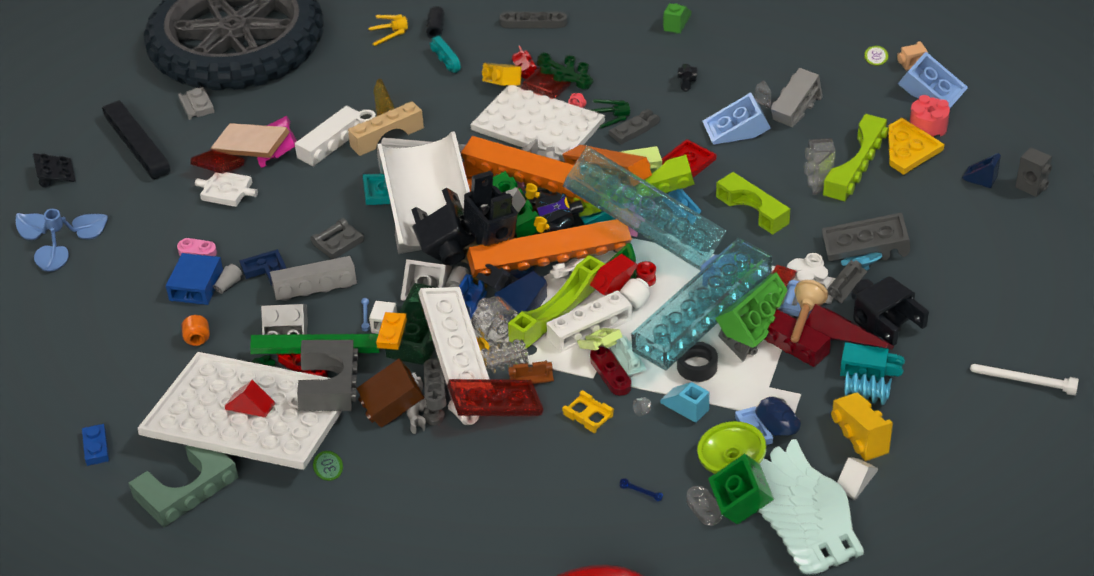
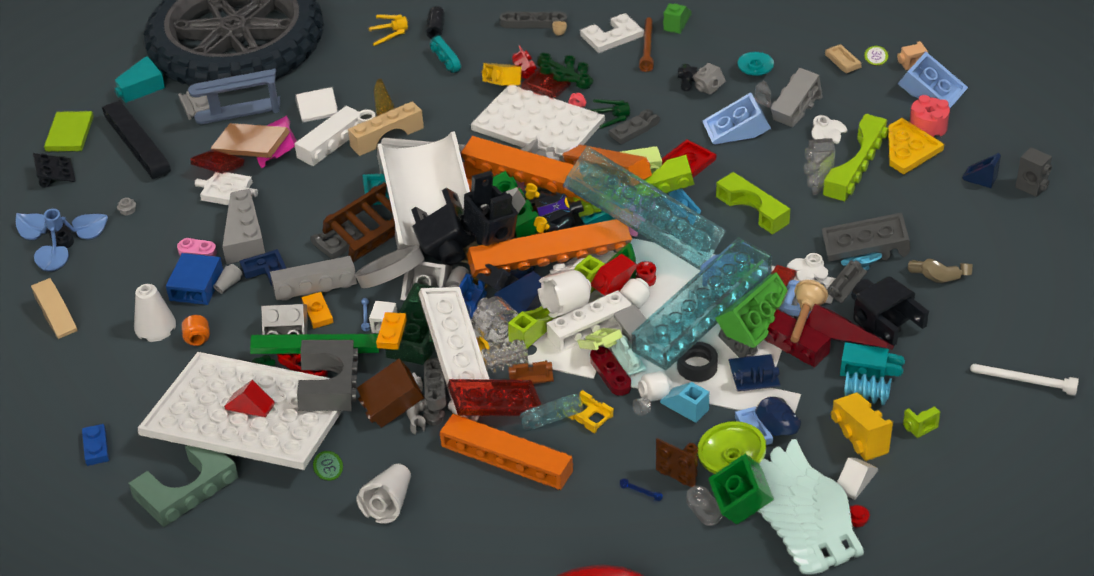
(54, 308): none -> tan slope
(63, 237): none -> black plate
(69, 131): none -> lime tile
(126, 206): none -> light grey plate
(139, 81): none -> teal slope
(152, 315): none -> white cone
(219, 113): none -> sand blue piece
(242, 229): none -> light grey wedge
(316, 104): none -> white slope
(317, 310): none -> light orange plate
(372, 238): none -> reddish brown fence
(385, 494): none -> white cone
(389, 266): none -> light grey piece
(507, 451): none -> orange brick
(551, 412): none -> clear light blue beam
(559, 27): none -> tan hinge
(564, 292): none -> white cylinder
(624, 32): none -> white plate
(629, 320): none -> light grey panel
(646, 62): none -> dark orange piece
(654, 386): none -> white head
(677, 462): none -> reddish brown hinge
(709, 78): none -> light grey brick
(754, 372): none -> dark blue hinge
(755, 63): none -> teal dish
(827, 128): none -> white plate
(843, 58): none -> tan plate
(859, 515): none -> red plate
(922, 423): none -> lime bracket
(937, 271): none -> dark tan arm

